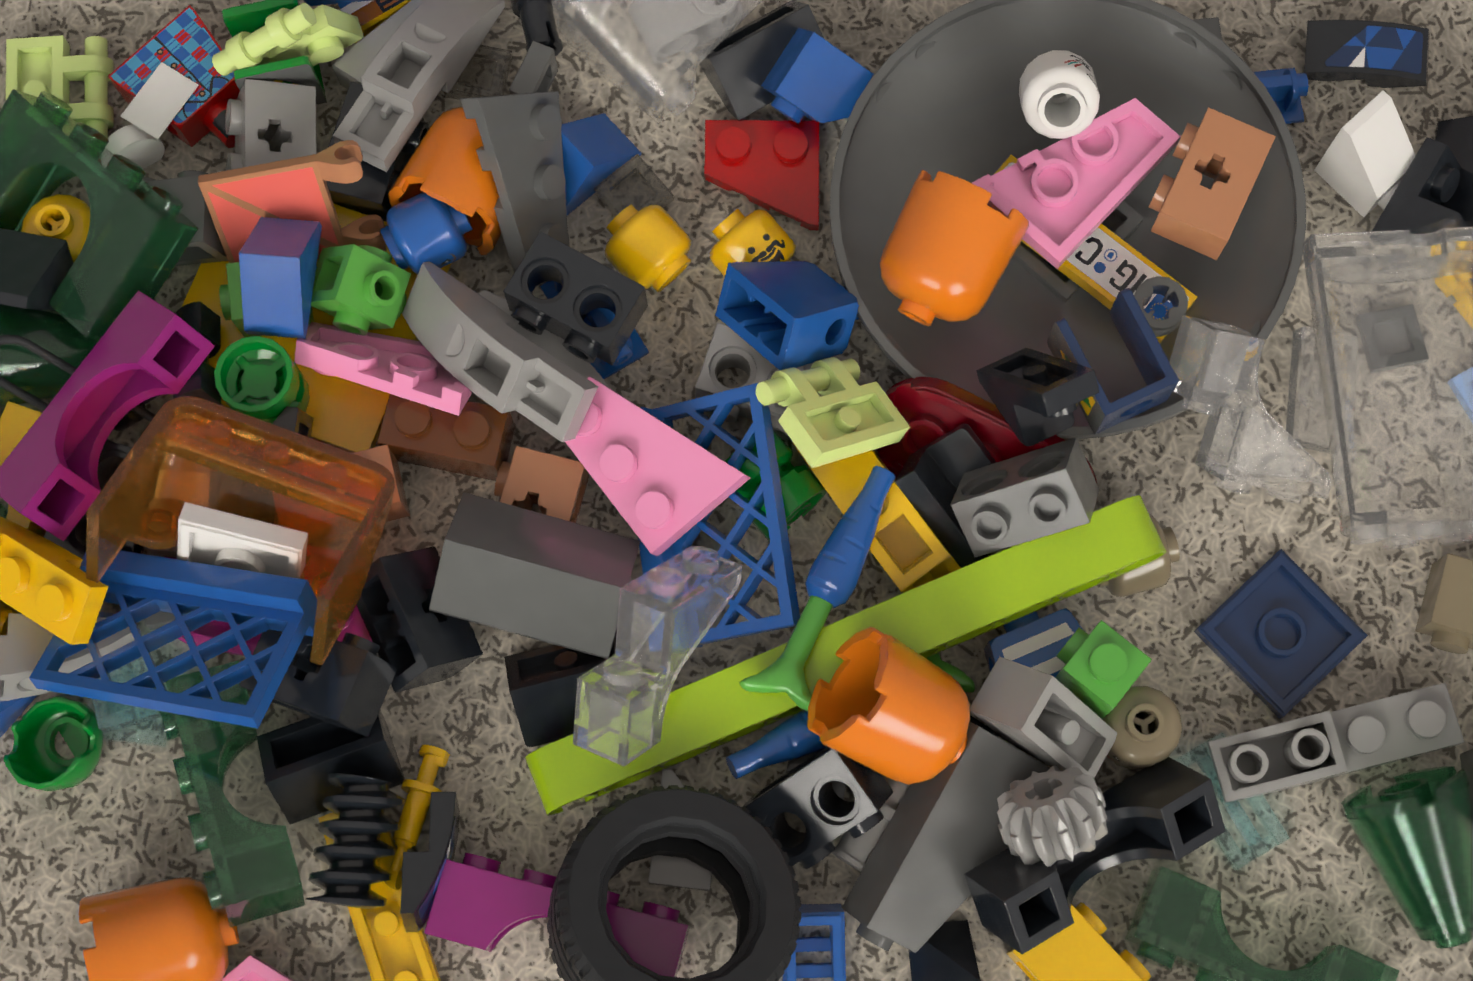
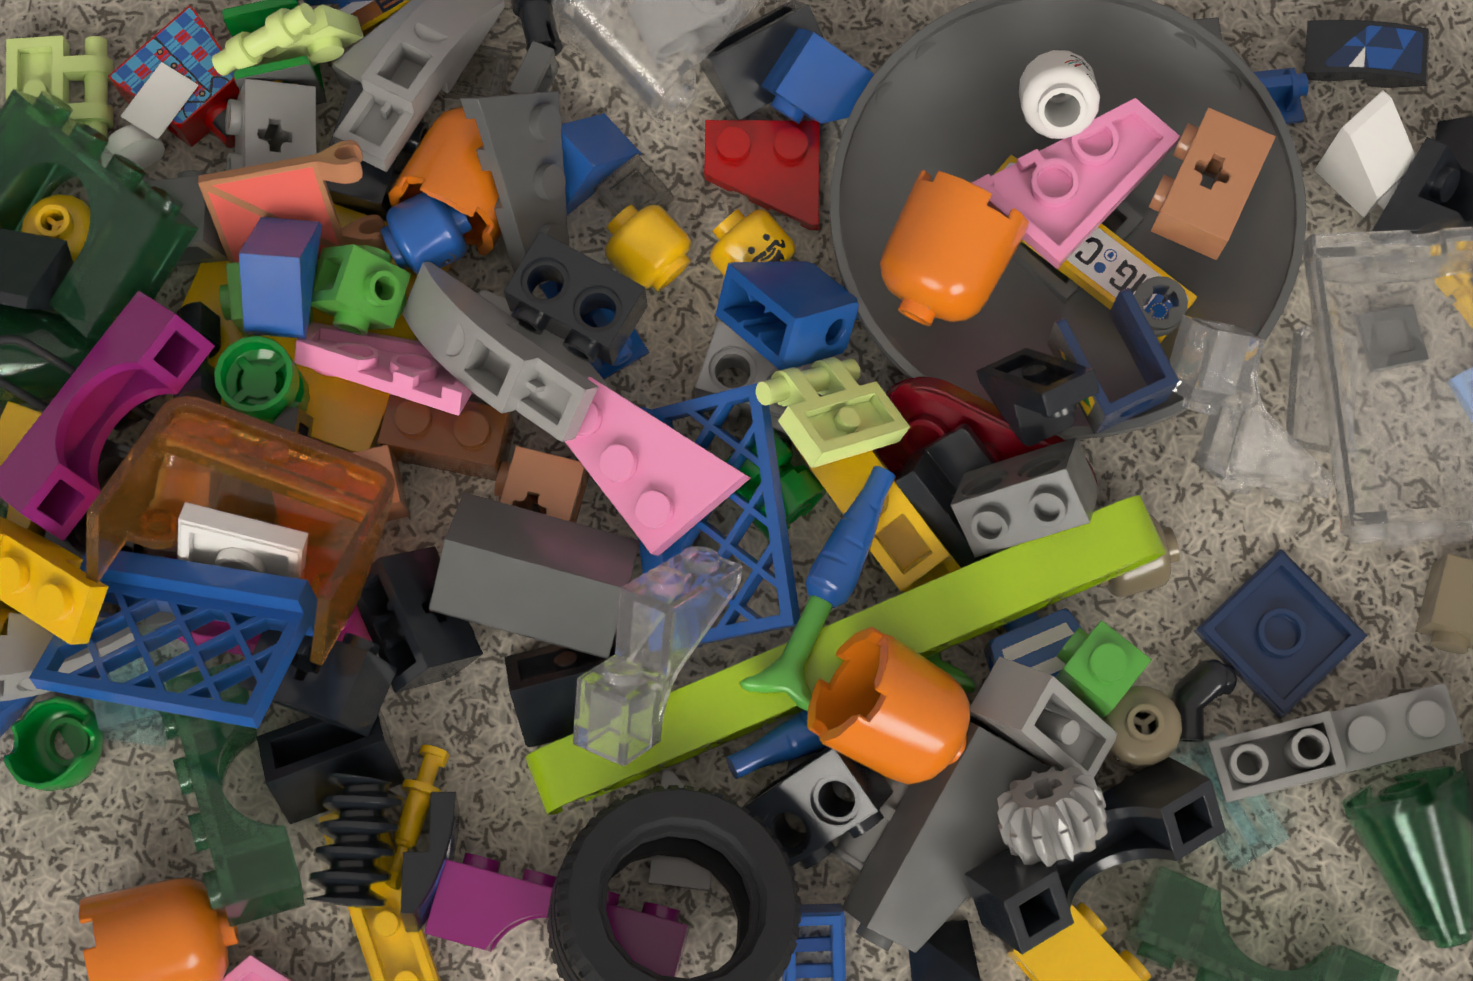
(1199, 689): none -> black arm

